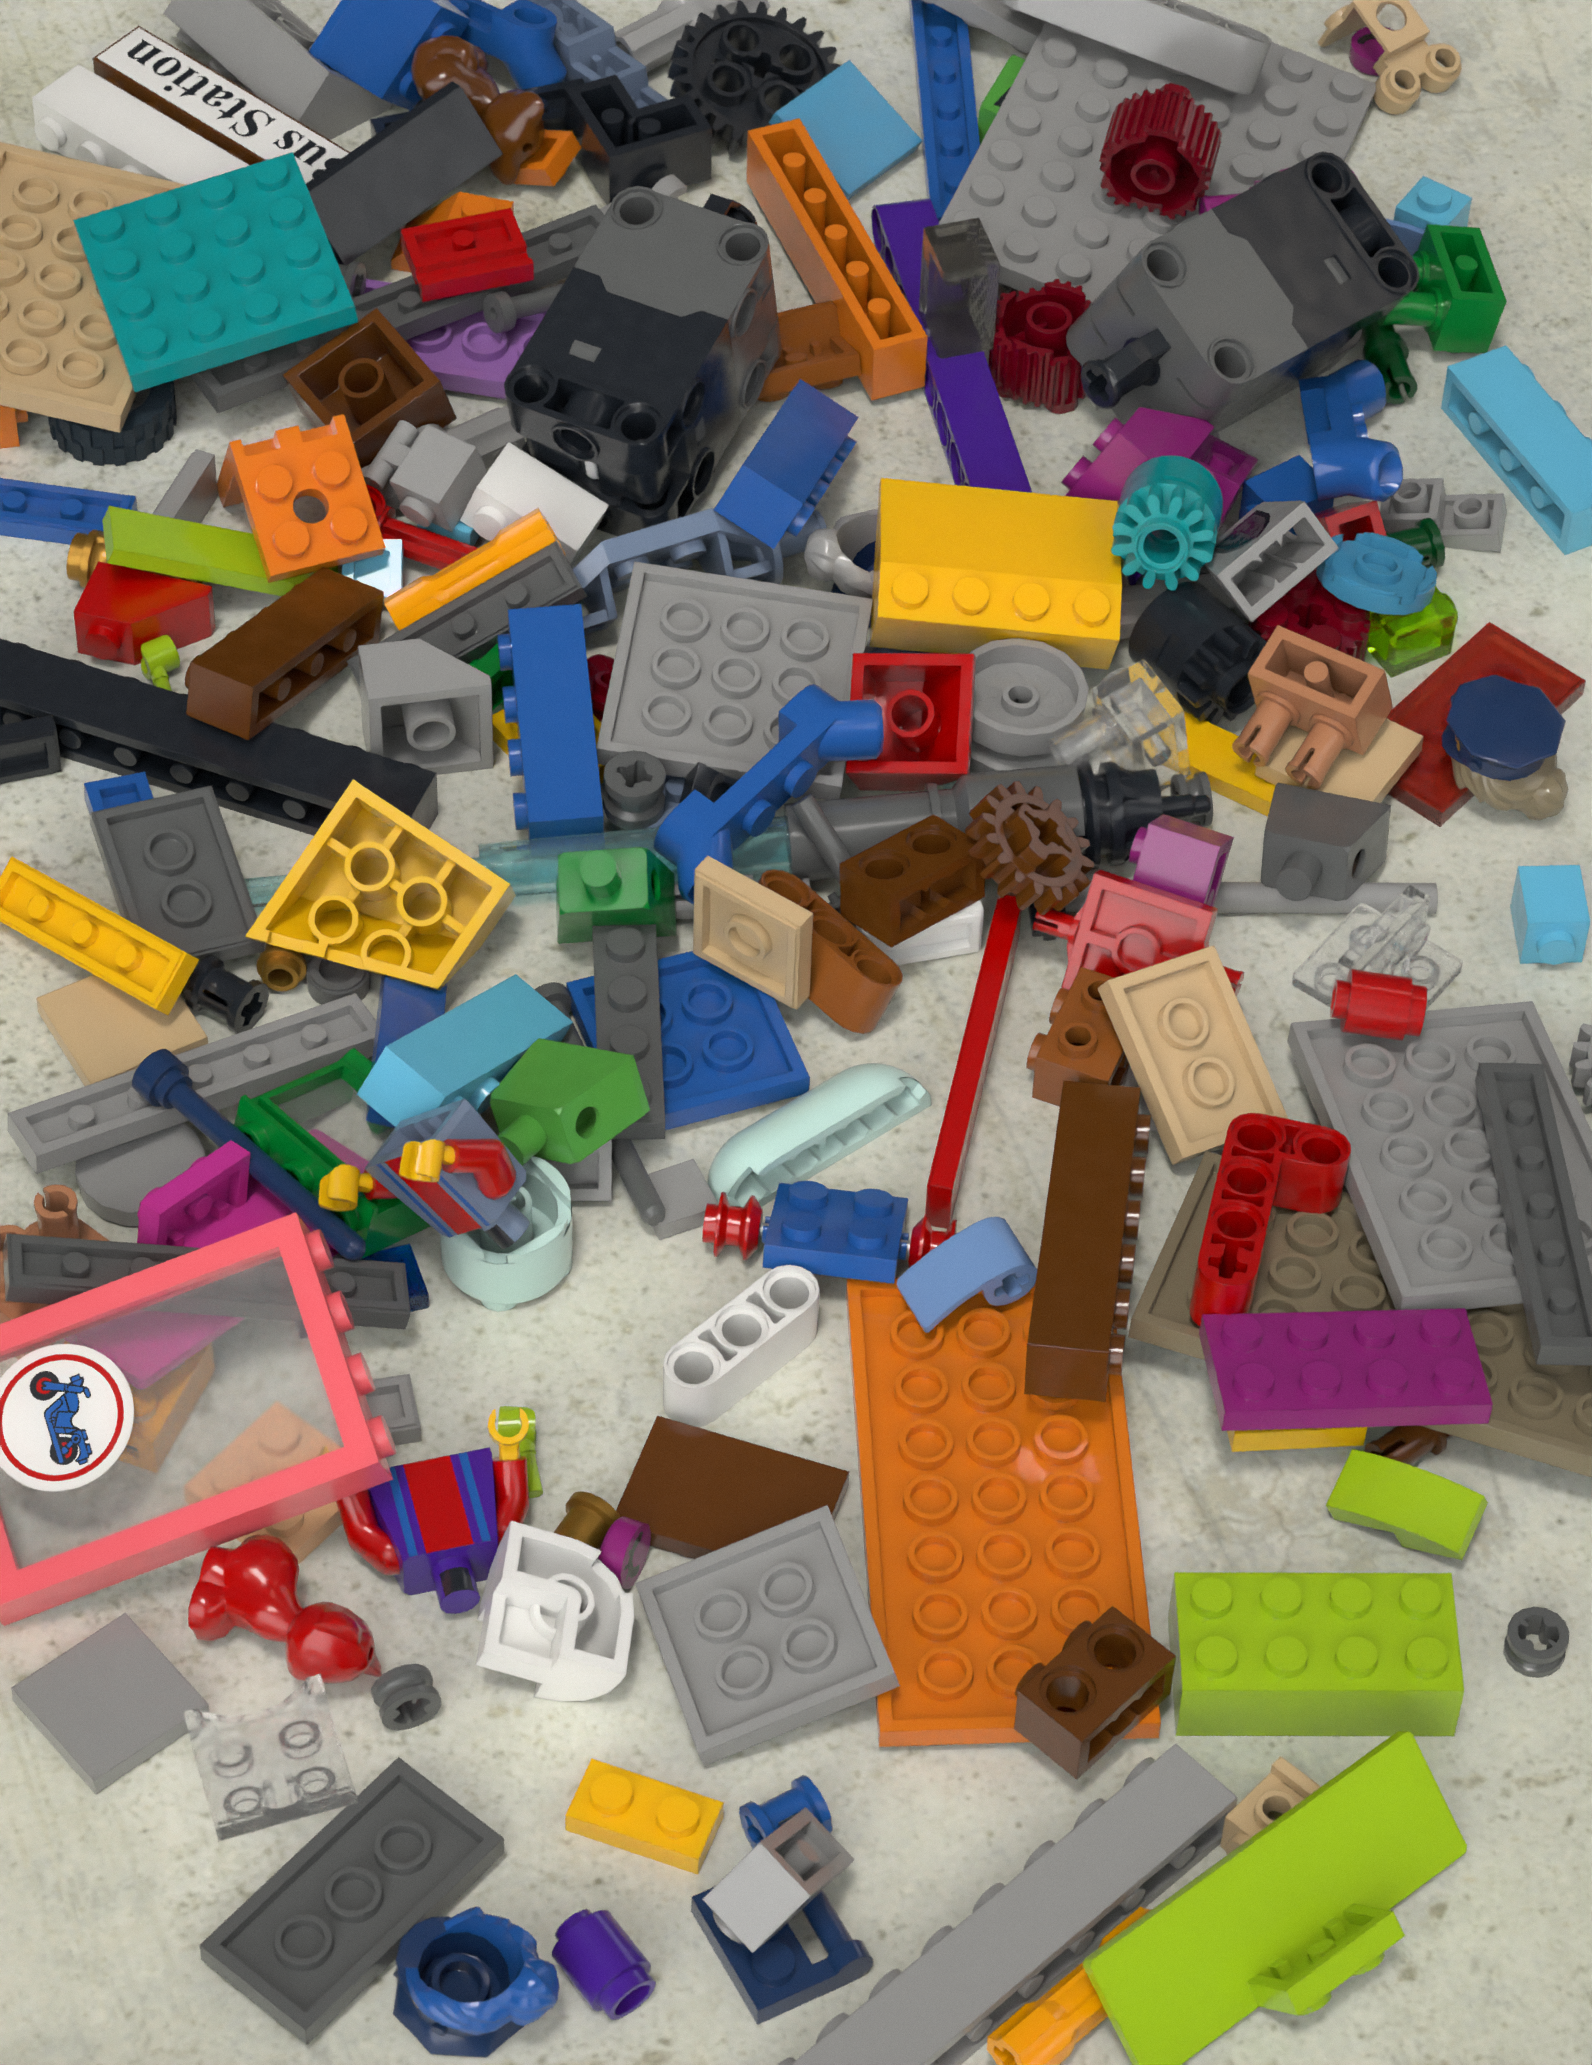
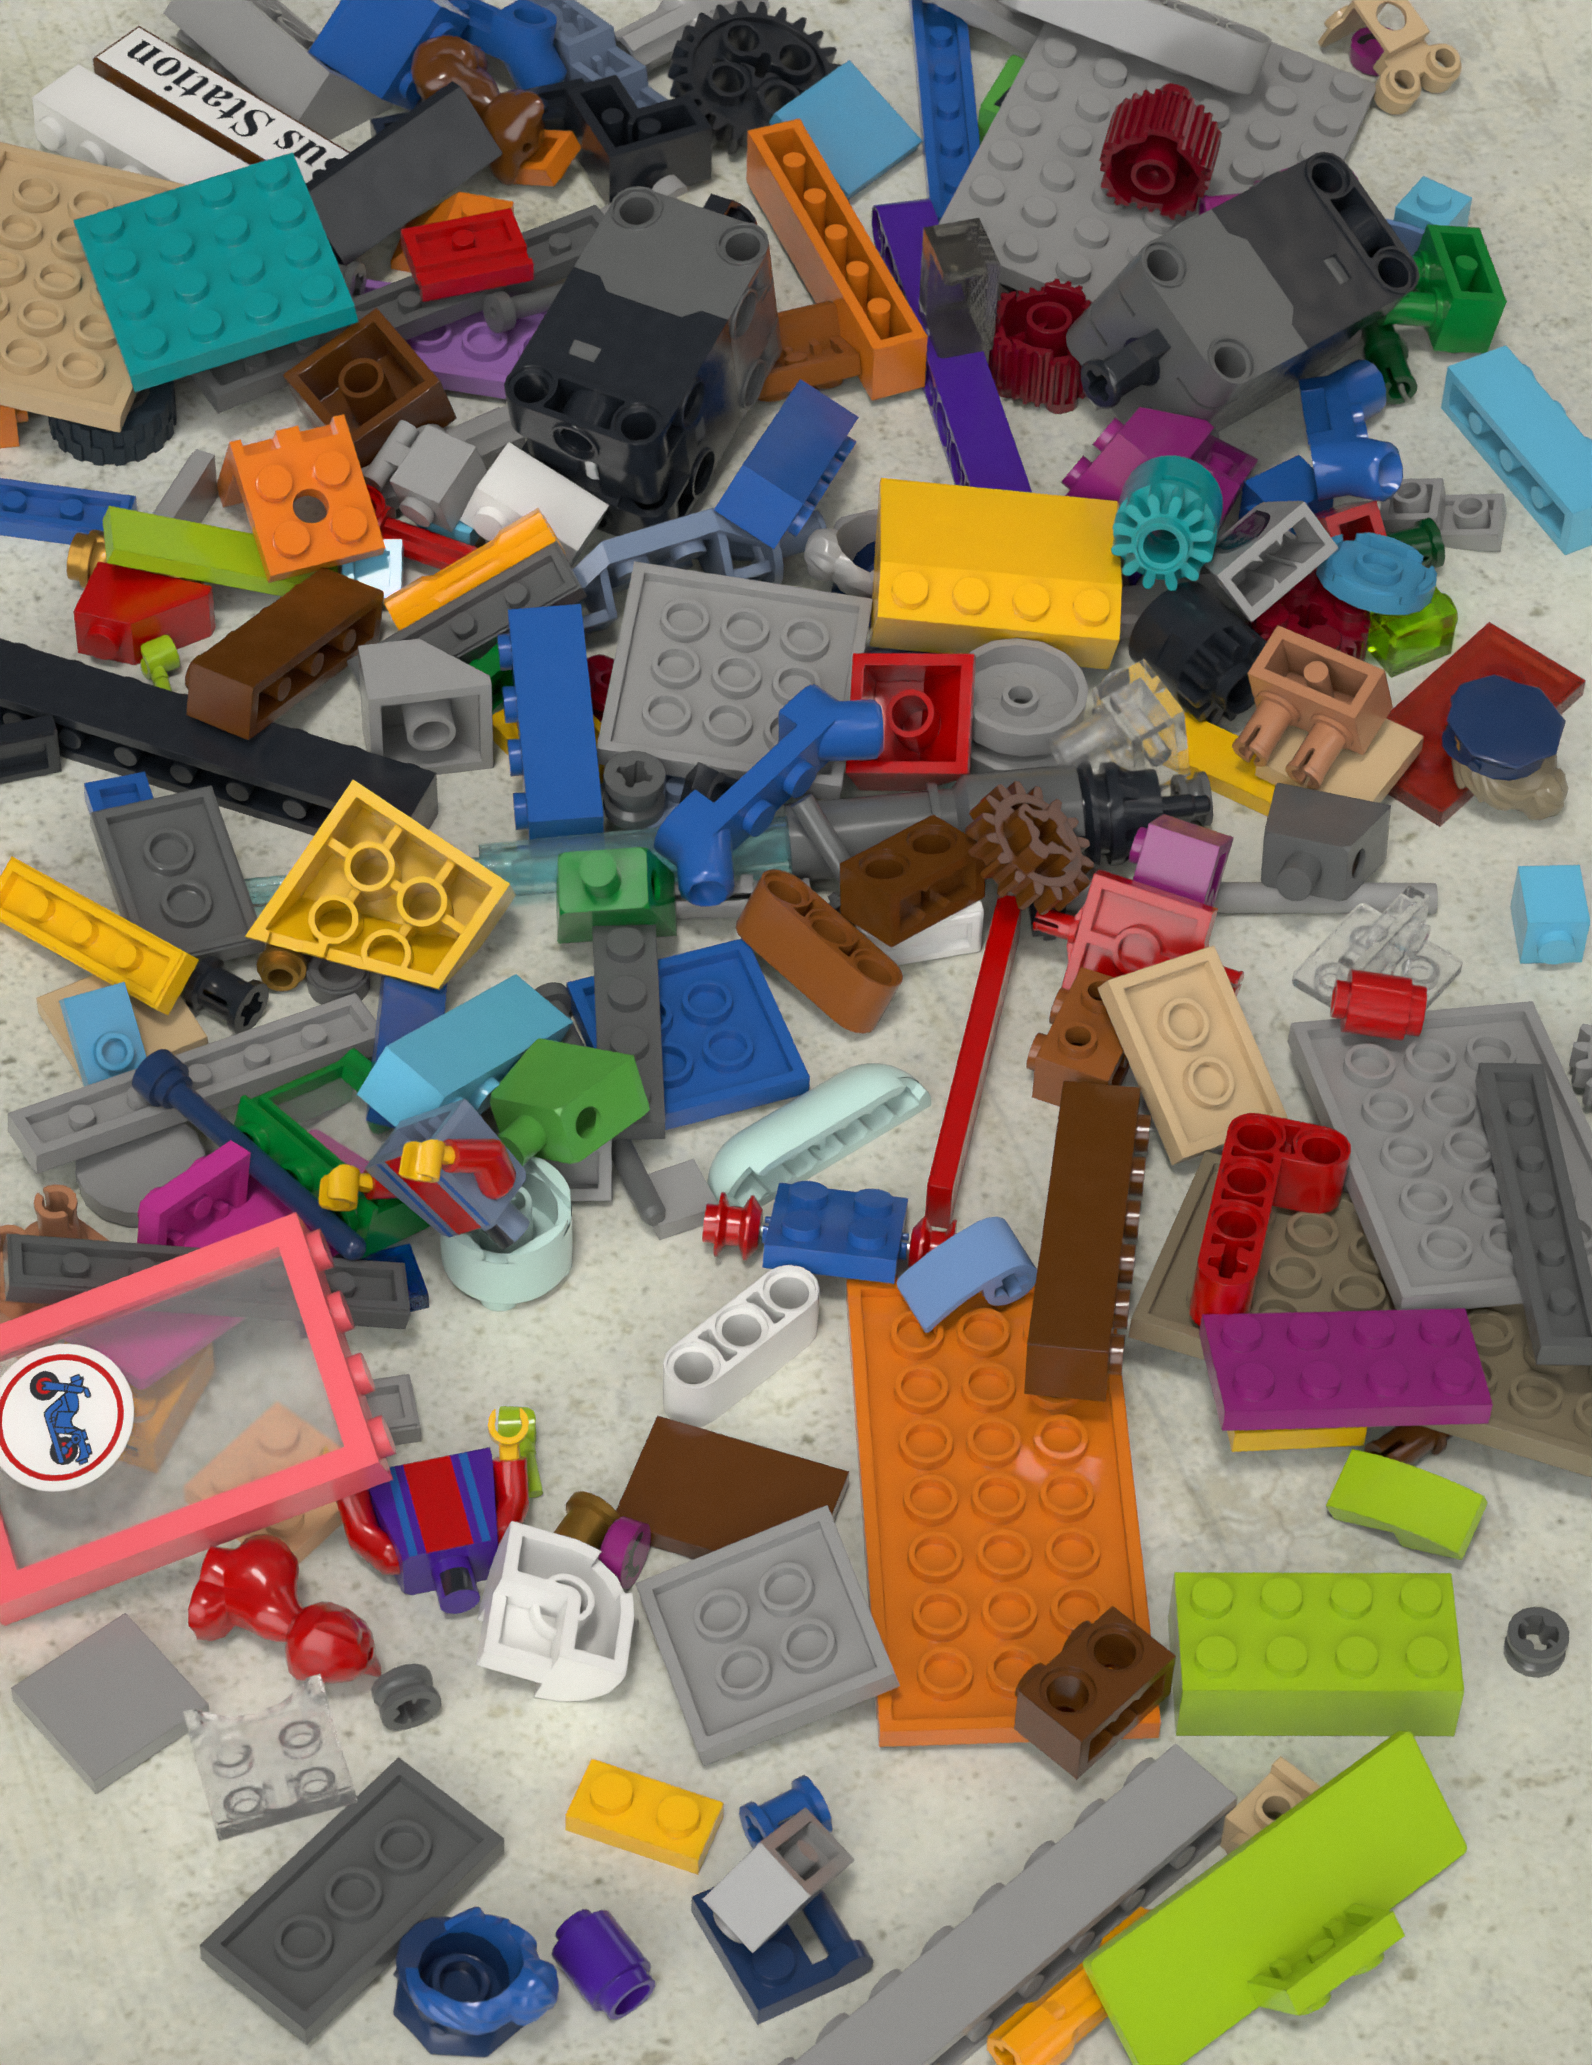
(103, 1033): none -> dark azure plate
(752, 932): tan tile -> none

